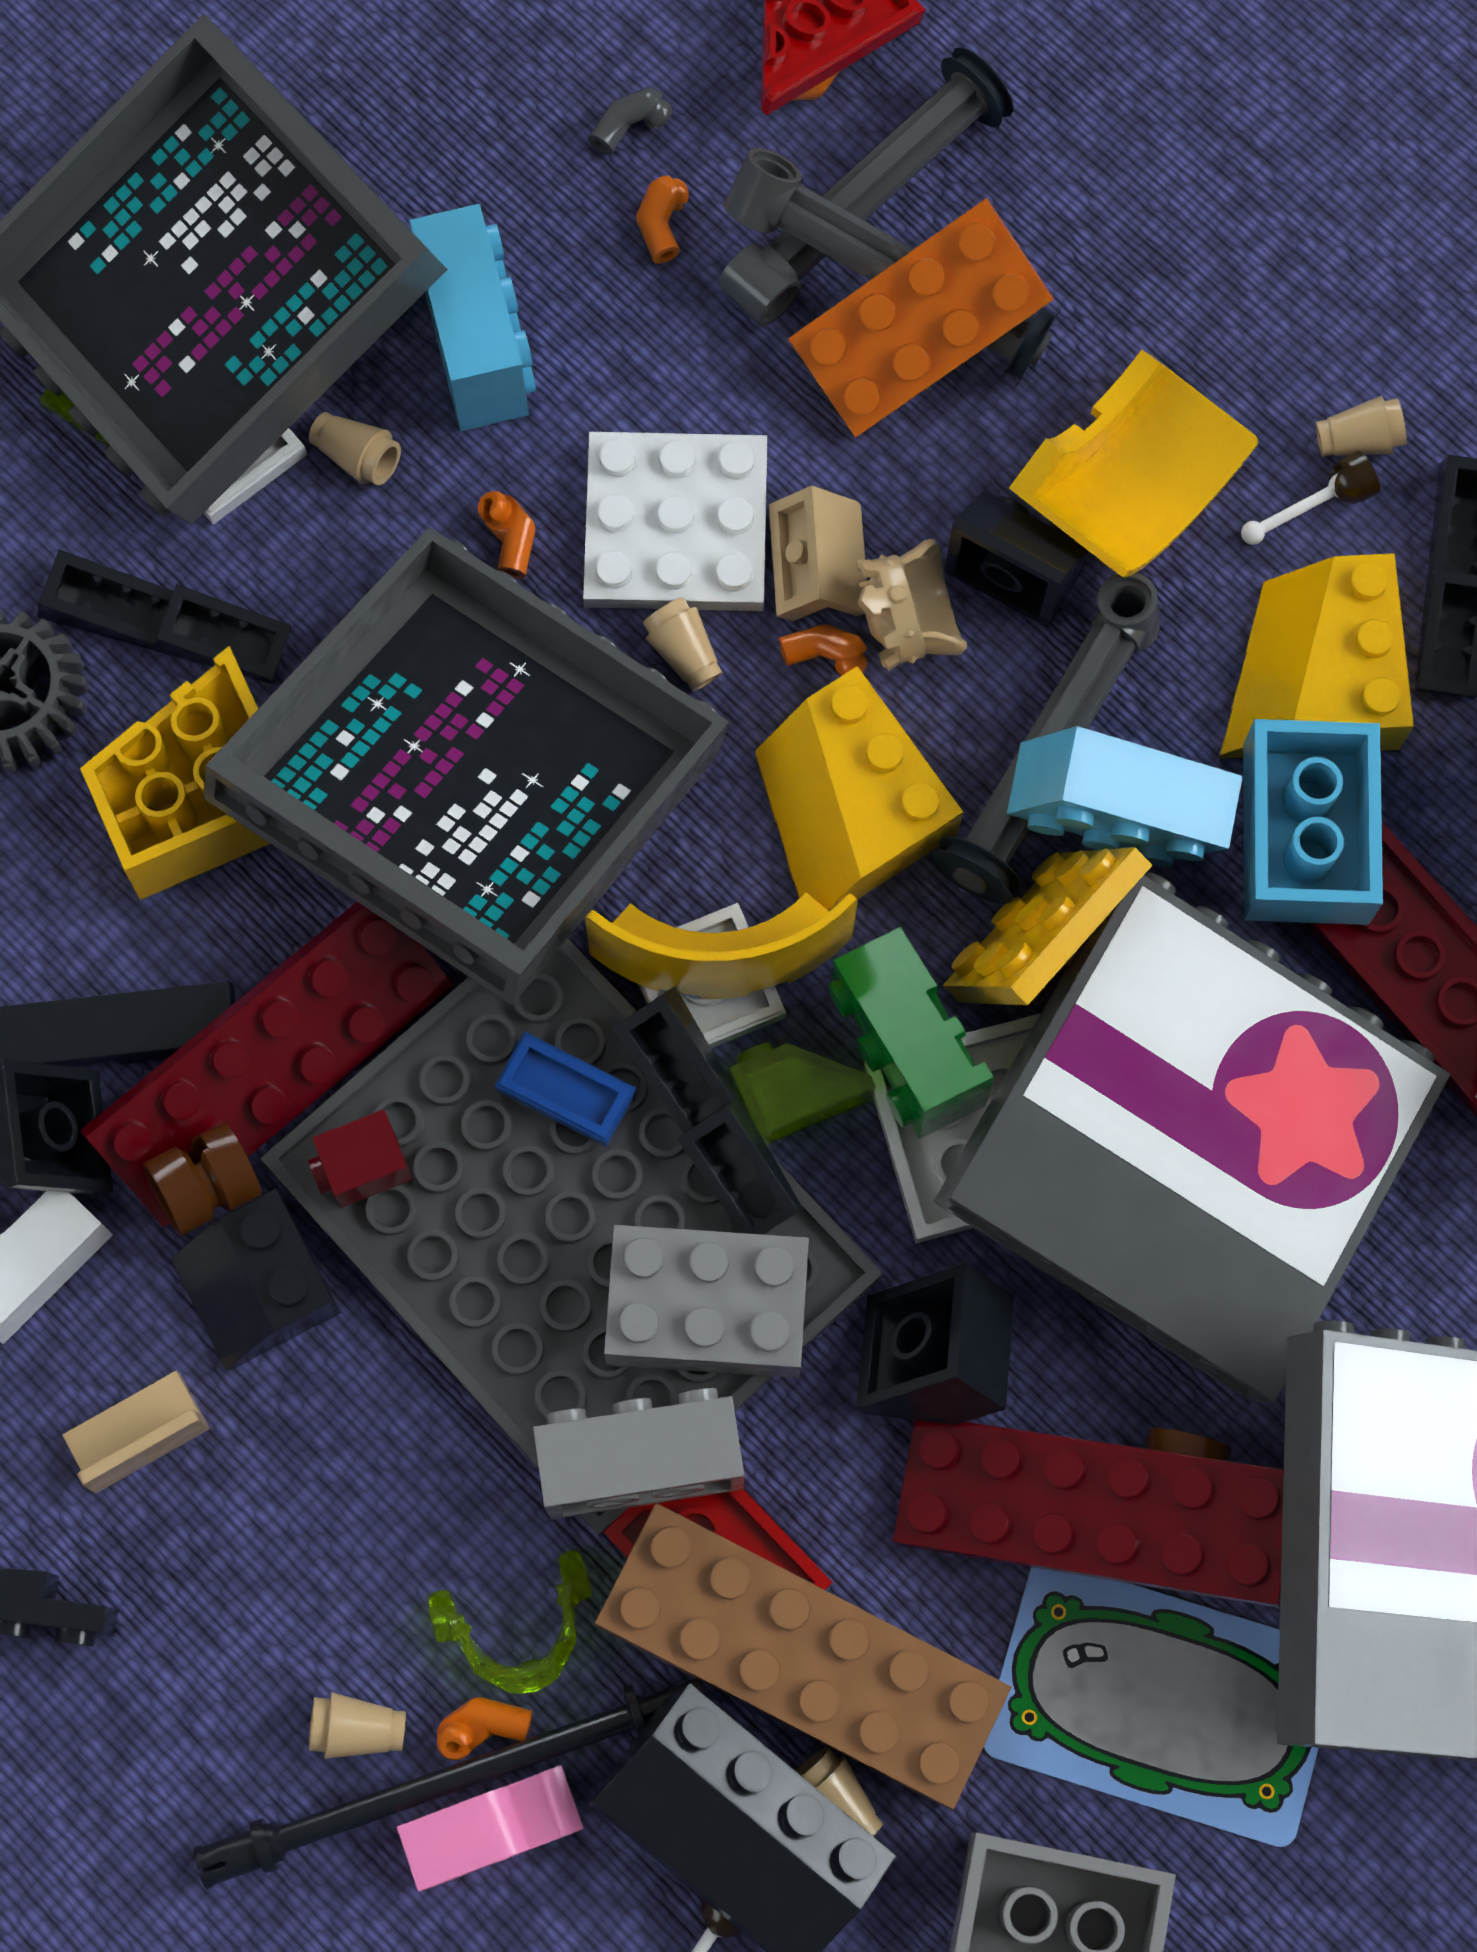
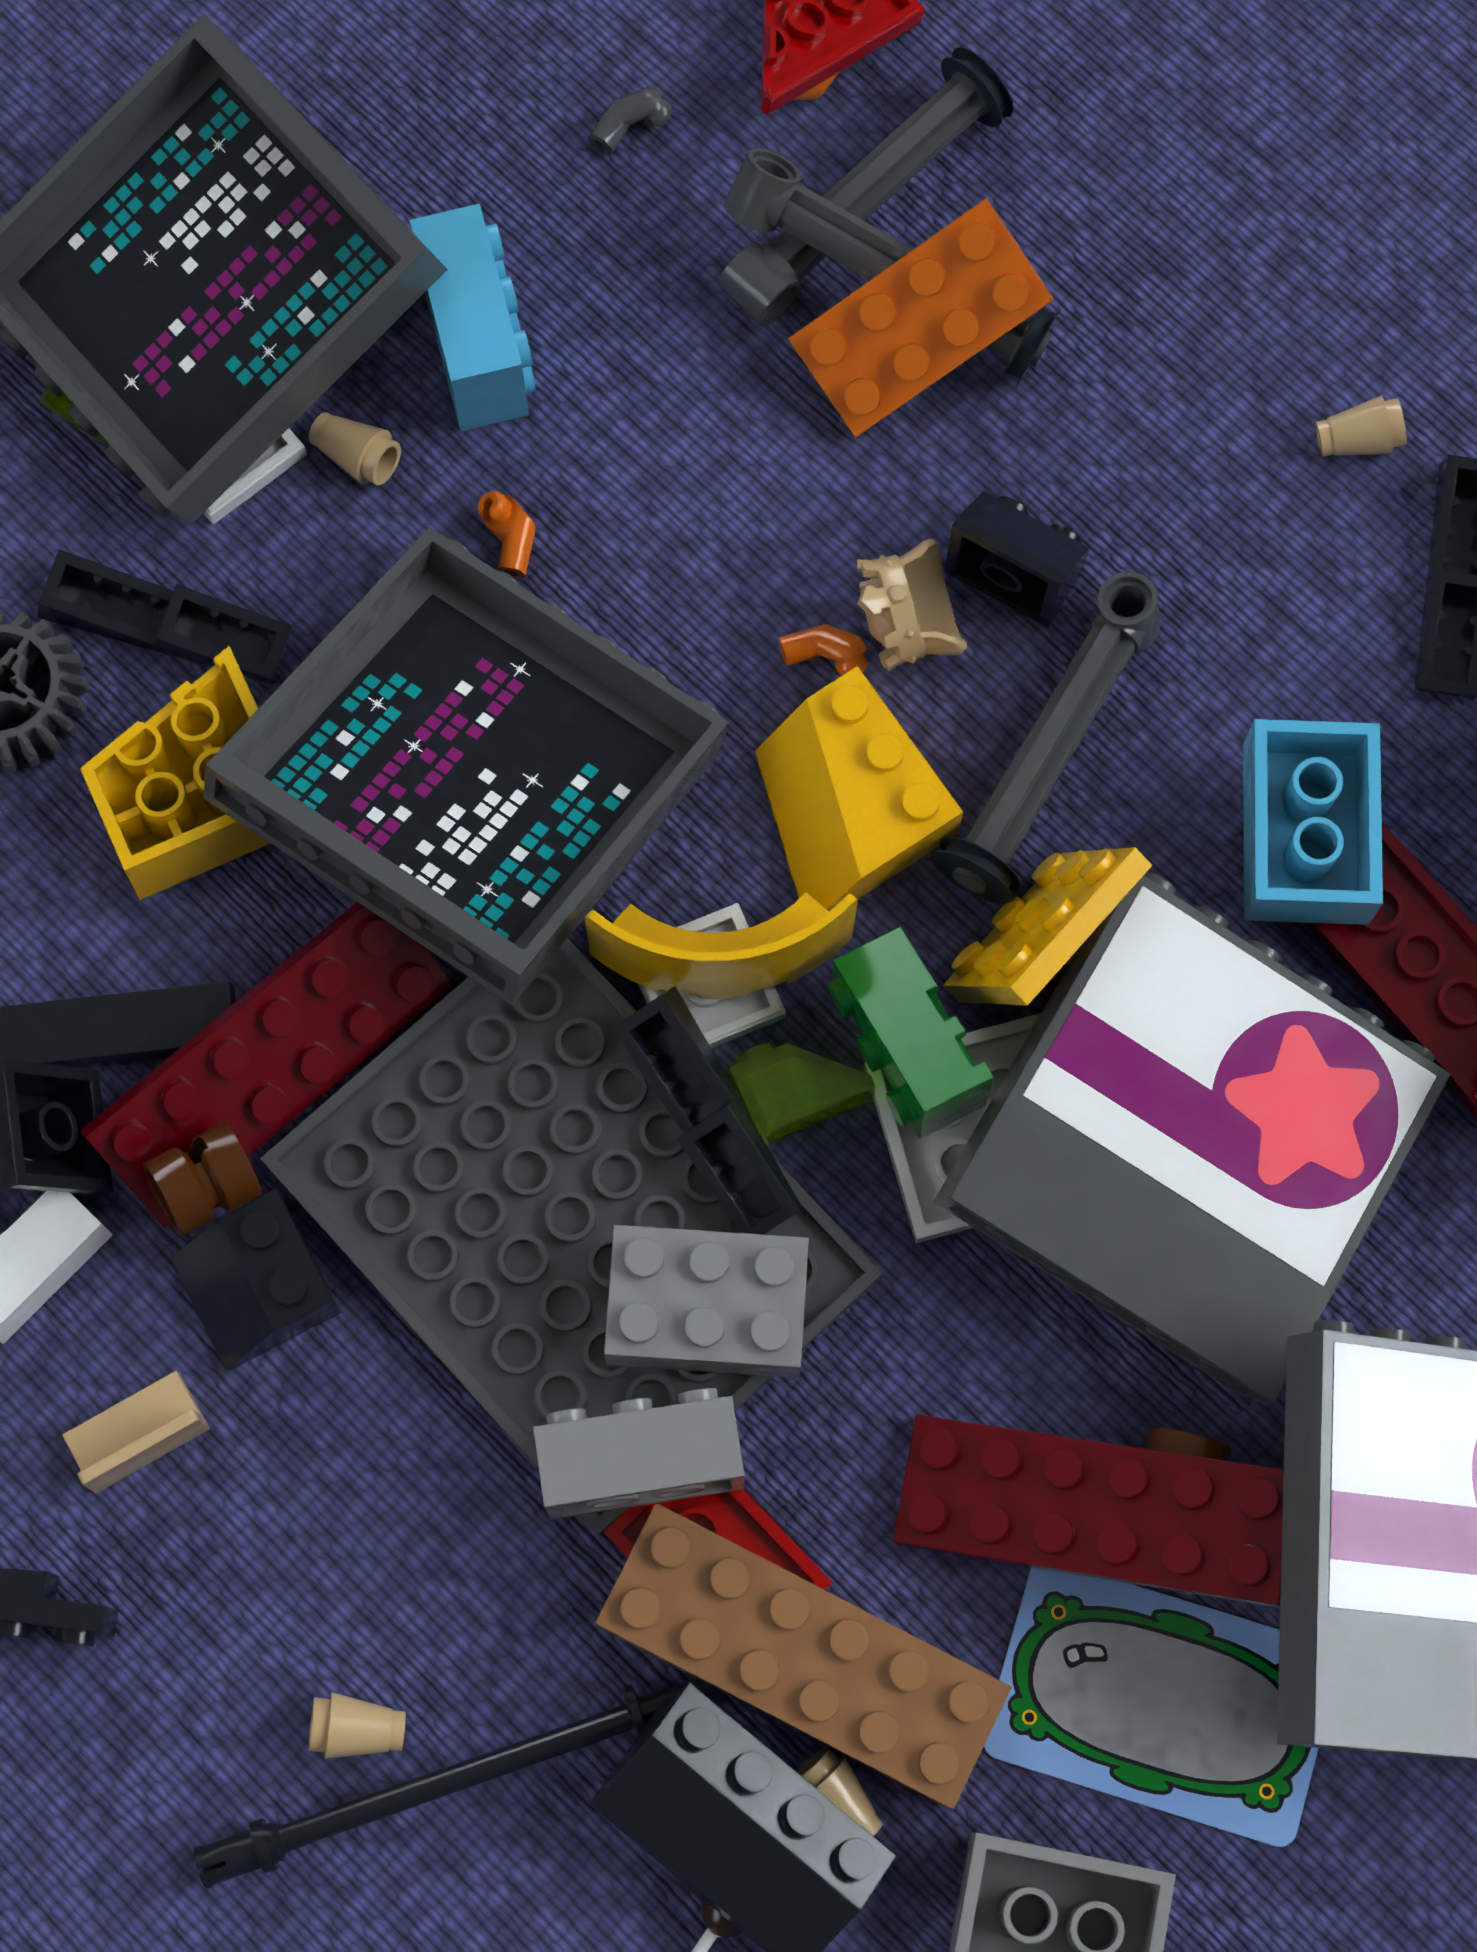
(359, 1159): dark red brick -> none
(476, 1722): orange arm -> none
(489, 1828): bright pink piece -> none
(531, 1674): clear neon green helmet -> none
(565, 1089): blue tile -> none
(653, 215): orange arm -> none
(675, 521): white plate -> none
(683, 643): tan cone -> none
(816, 553): tan panel -> none
(937, 1348): black slope -> none
(1123, 796): medium azure brick -> none
(1138, 468): yellow panel -> none
(1326, 651): yellow wedge -> none
(1350, 481): hinge -> none

